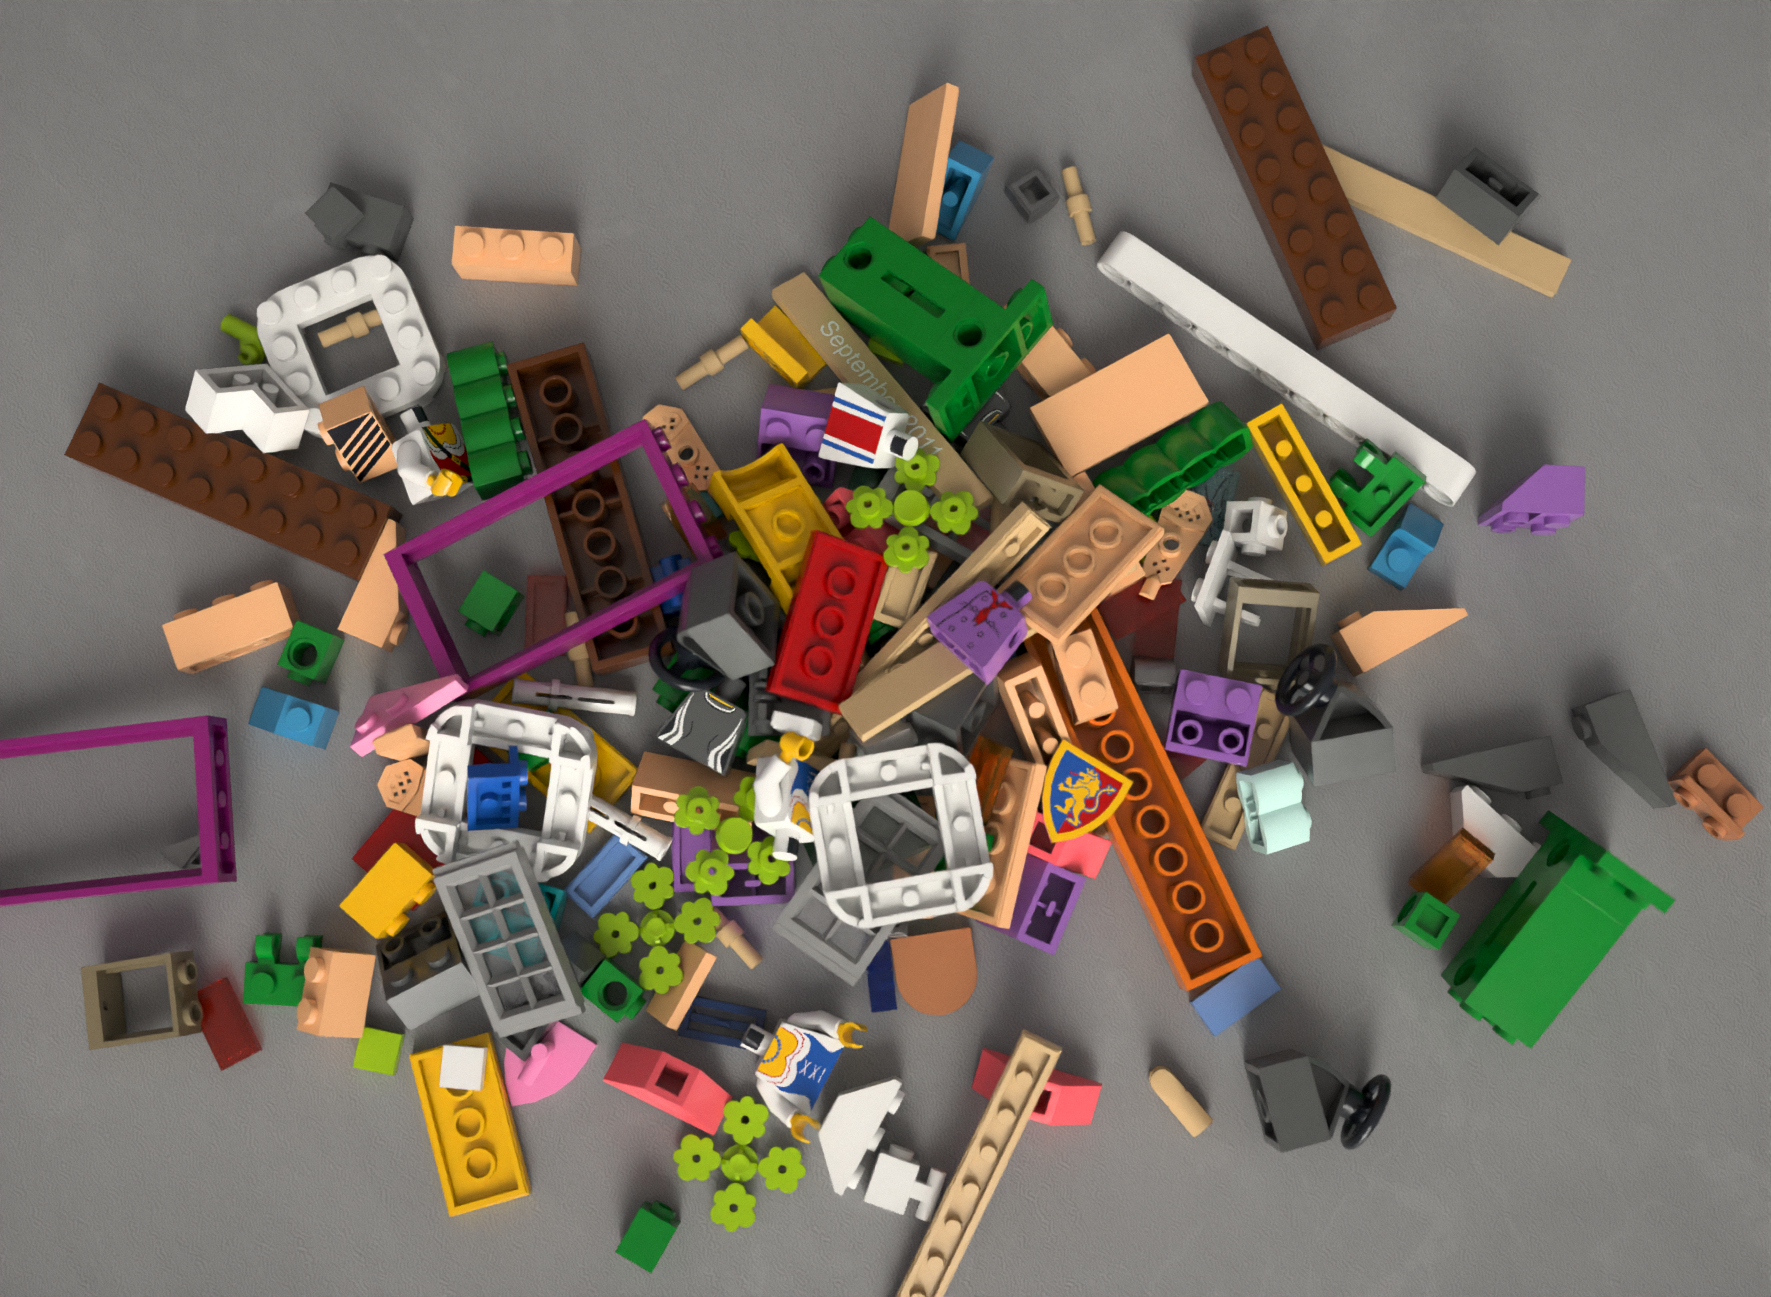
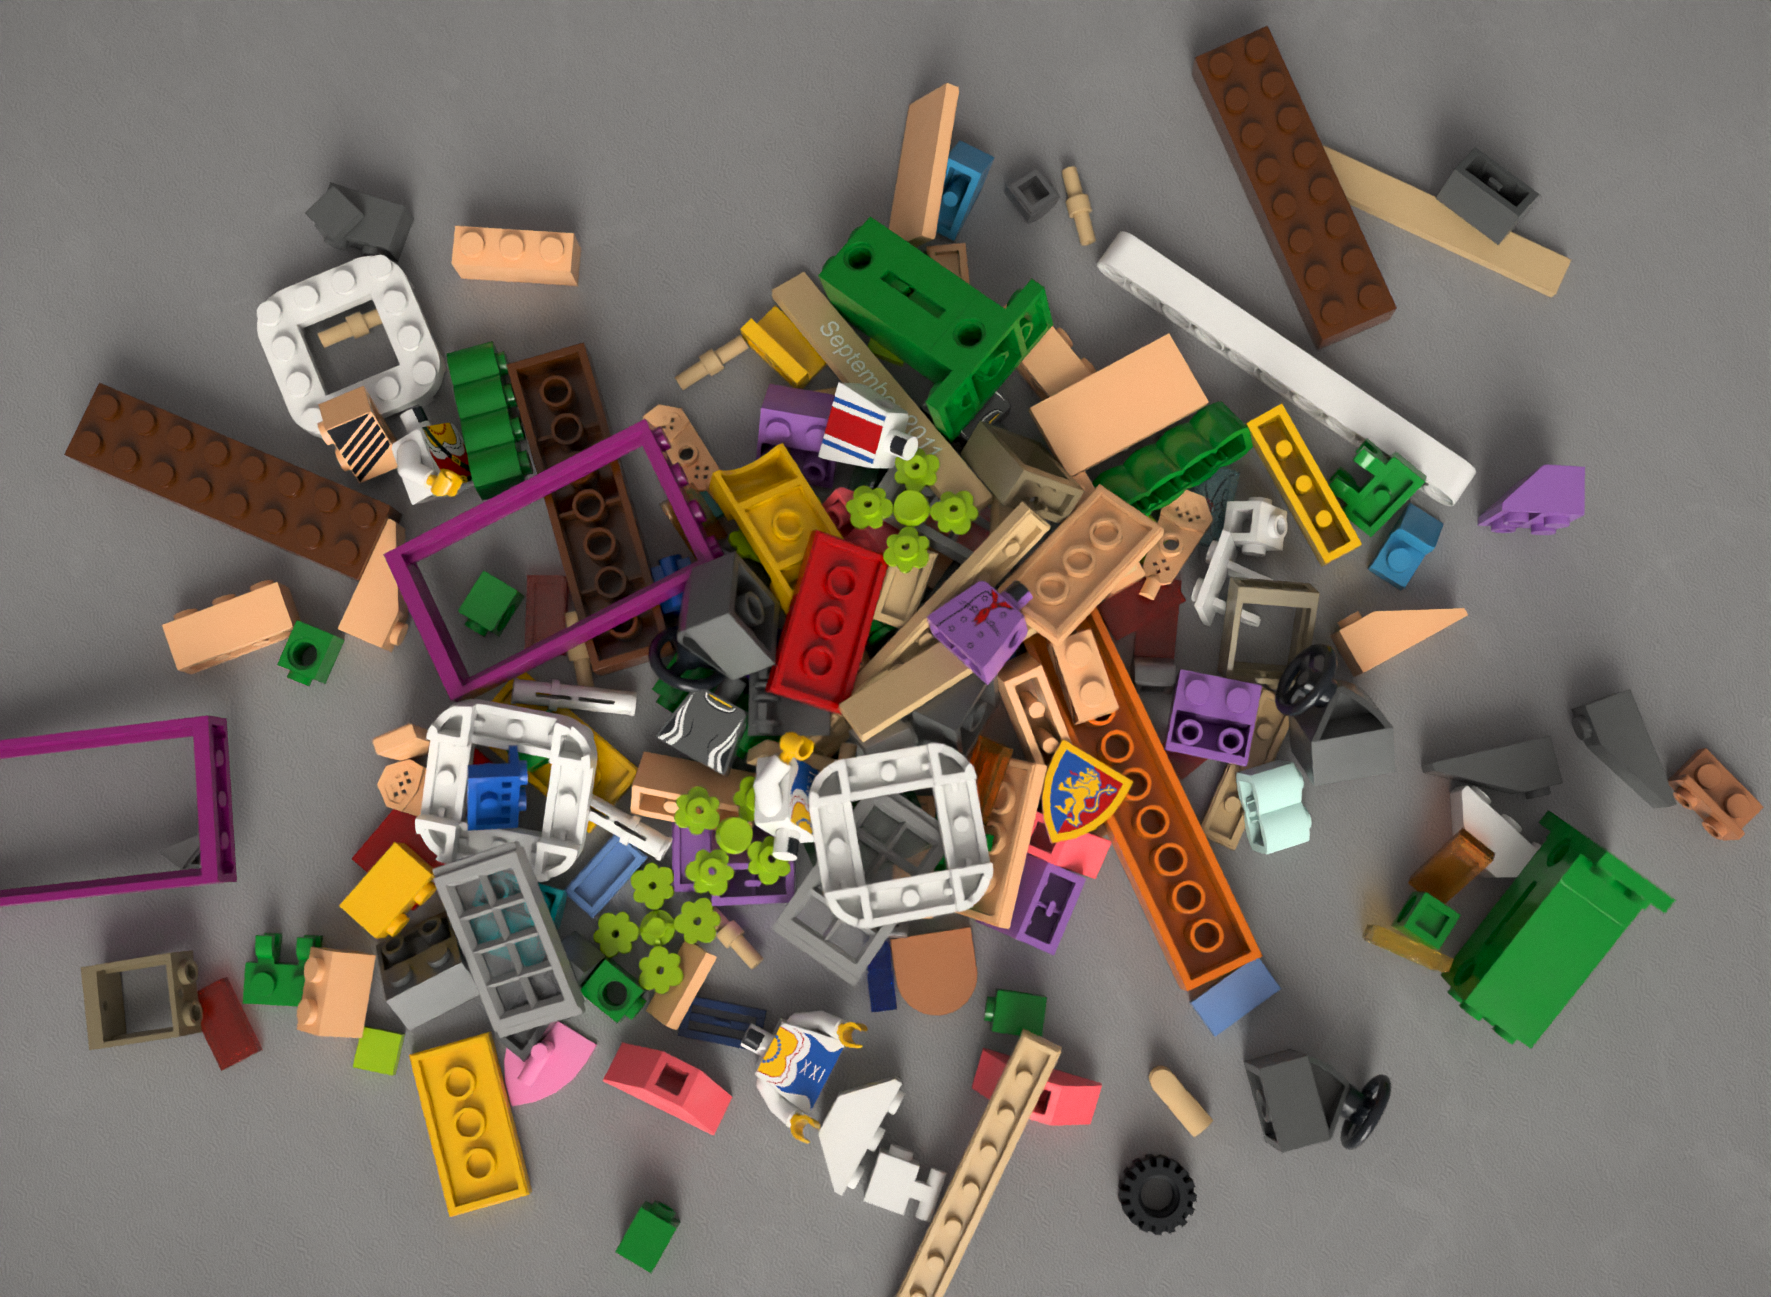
(250, 345): lime arm -> none
(250, 401): white brick -> none
(293, 718): dark azure slope -> none
(403, 706): bright pink wing -> none
(463, 1067): white tile -> none
(739, 1163): lime plant -> none
(802, 726): white tile -> none
(1015, 1011): none -> green brick
(1179, 1206): none -> black tyre
(1407, 948): none -> clear yellow tile

